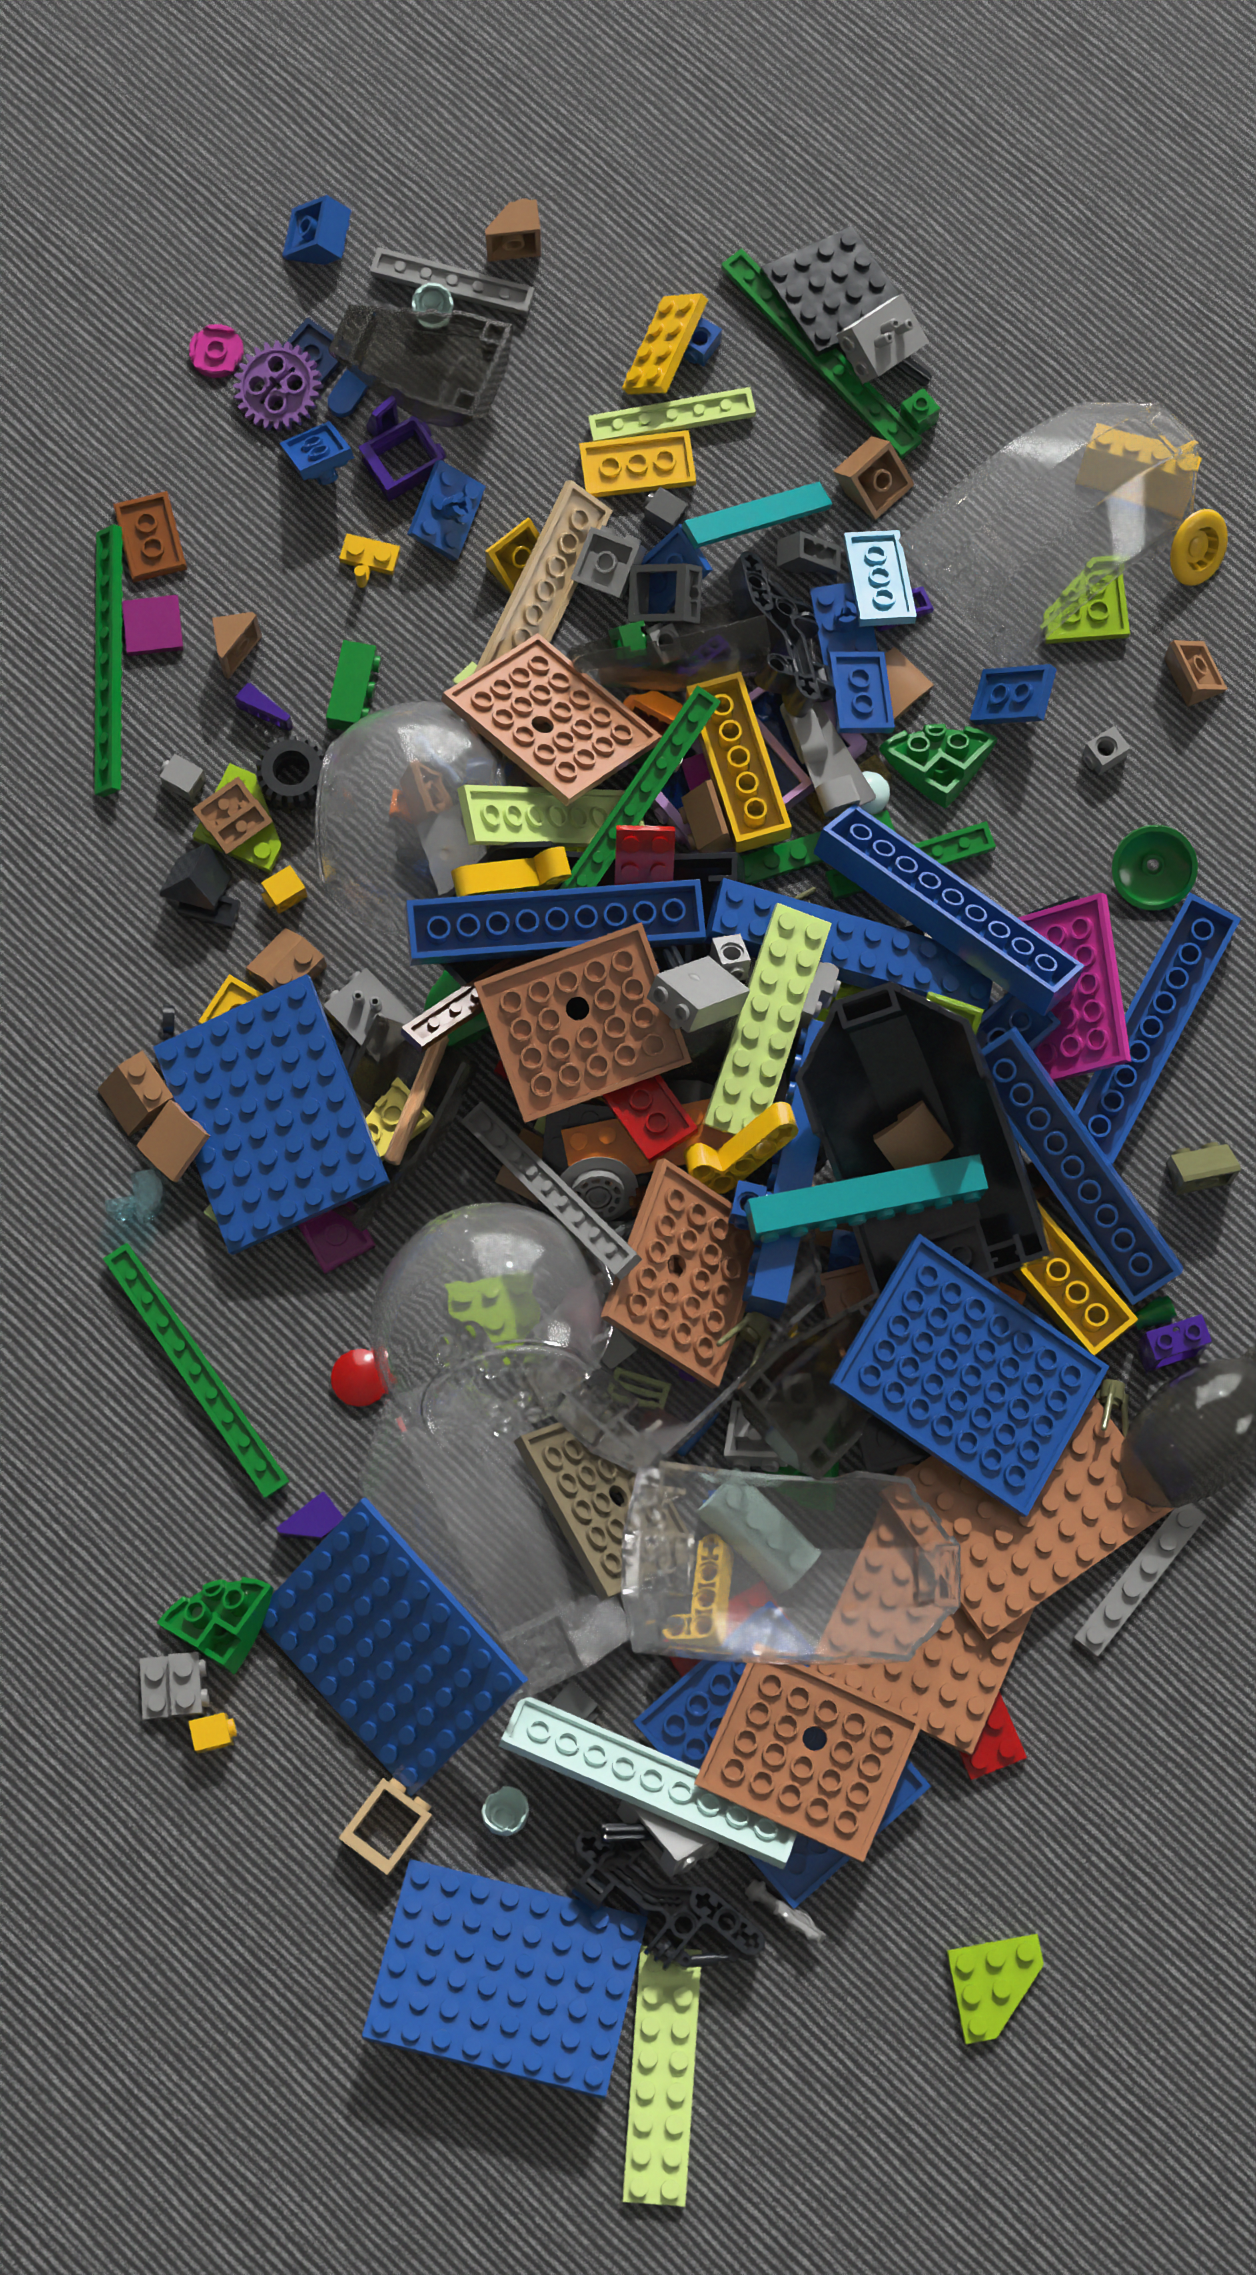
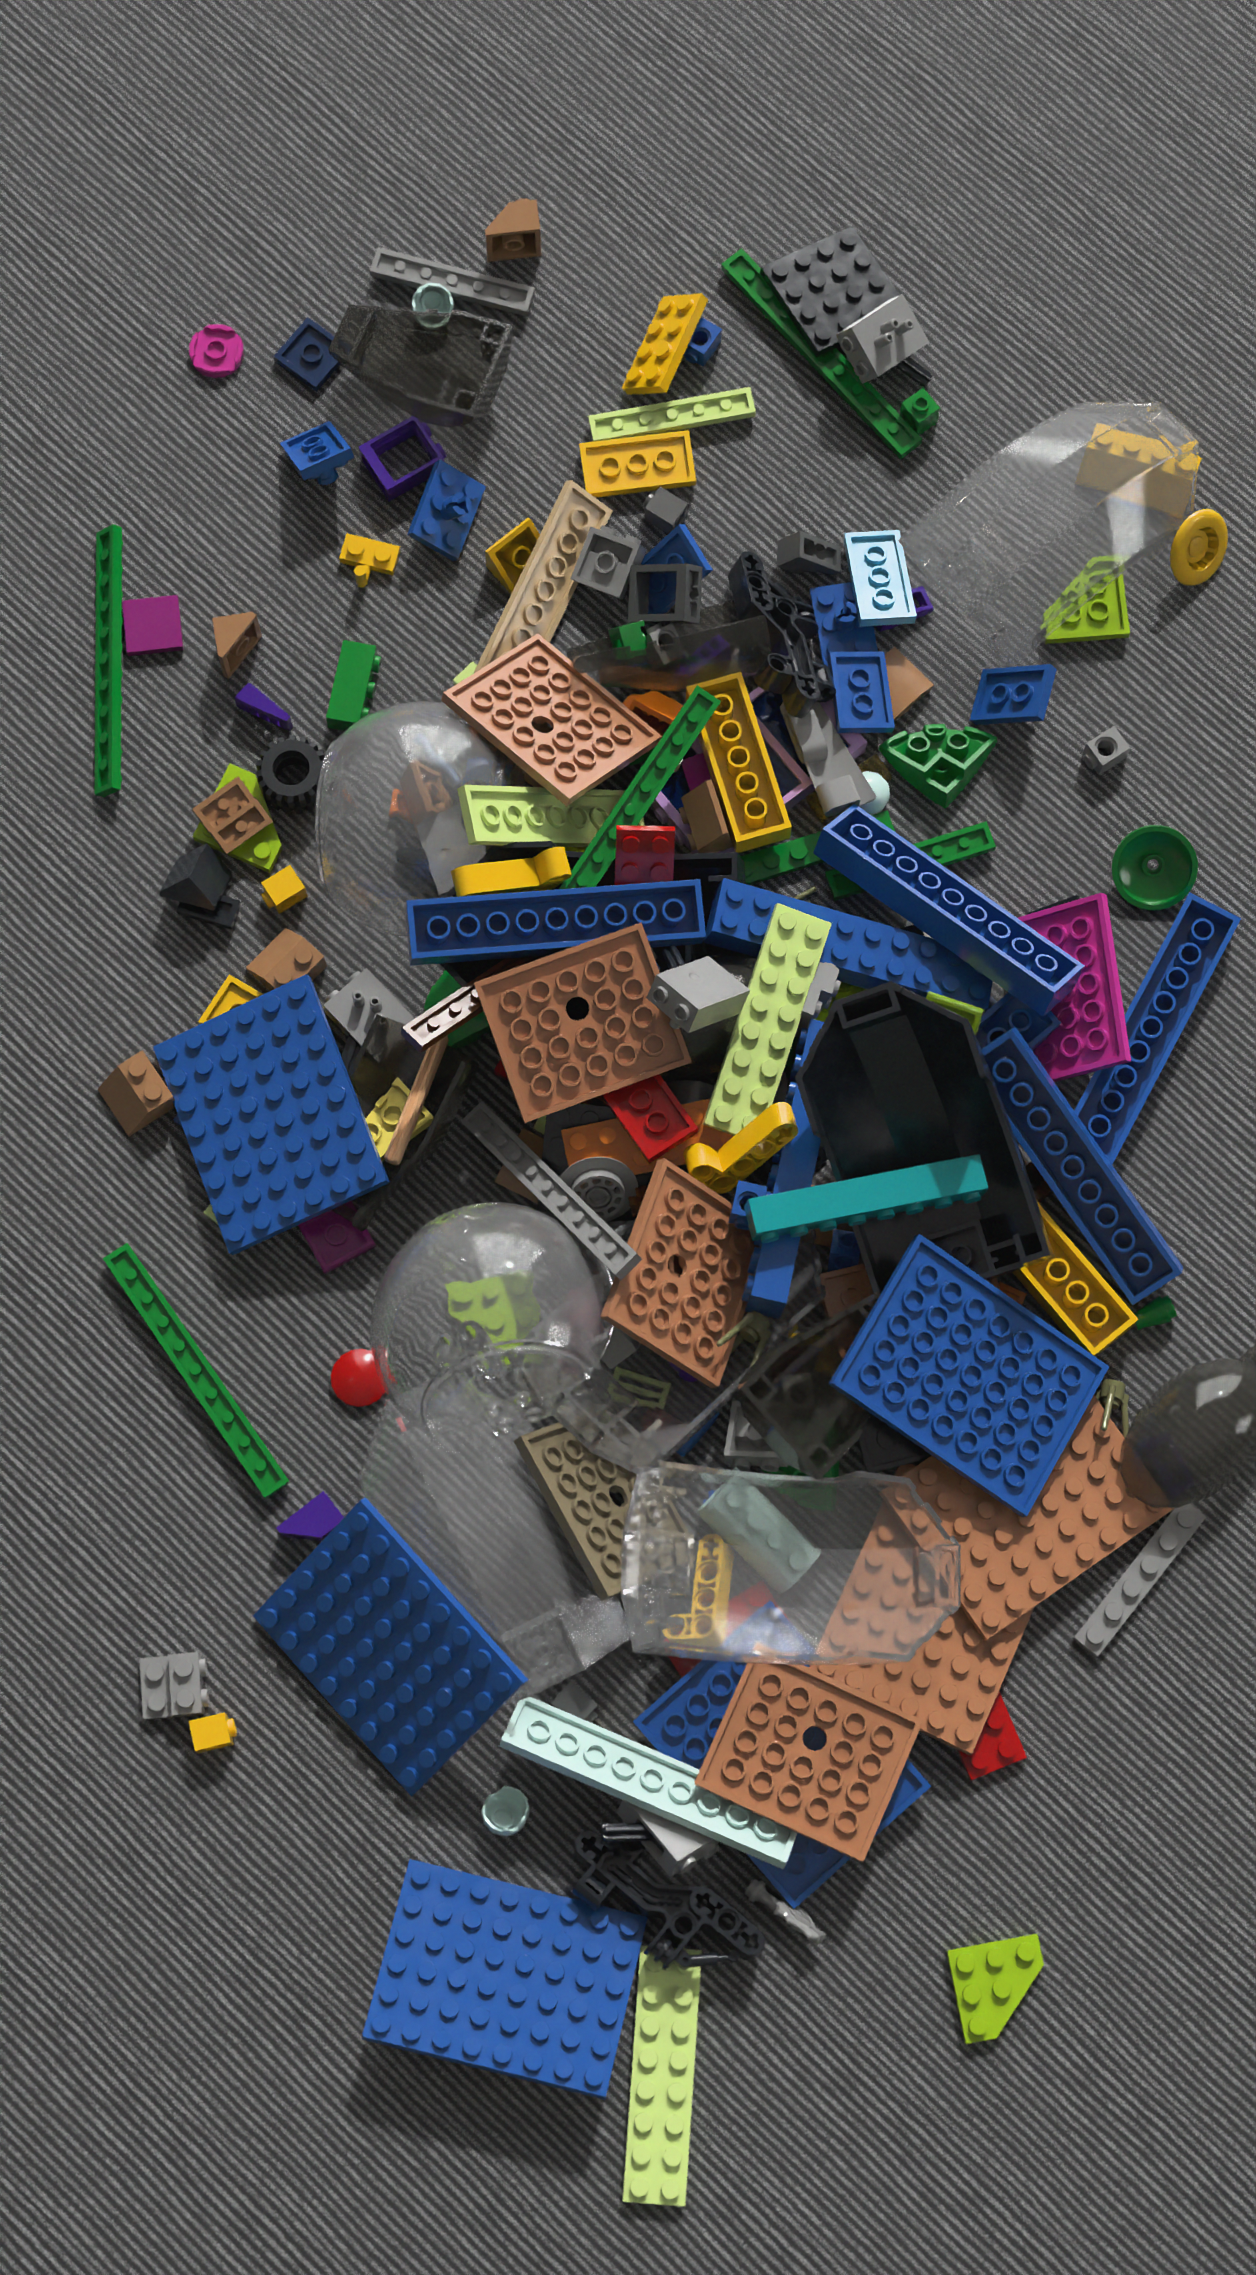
(147, 1199): clear light blue brick -> none
(150, 536): dark orange tile -> none
(168, 1018): black tile -> none
(173, 1141): medium nougat slope -> none
(182, 777): light grey brick -> none
(221, 1619): green brick -> none
(261, 370): medium lavender gear -> none
(317, 231): blue slope -> none
(346, 395): blue tile -> none
(383, 417): dark purple slope -> none
(417, 1805): tan window -> none
(731, 955): light grey brick -> none
(756, 515): teal tile -> none
(874, 476): medium nougat slope -> none
(914, 1139): medium nougat slope -> none
(1164, 1347): dark purple window -> none
(1194, 671): medium nougat slope -> none
(1203, 1168): olive slope -> none

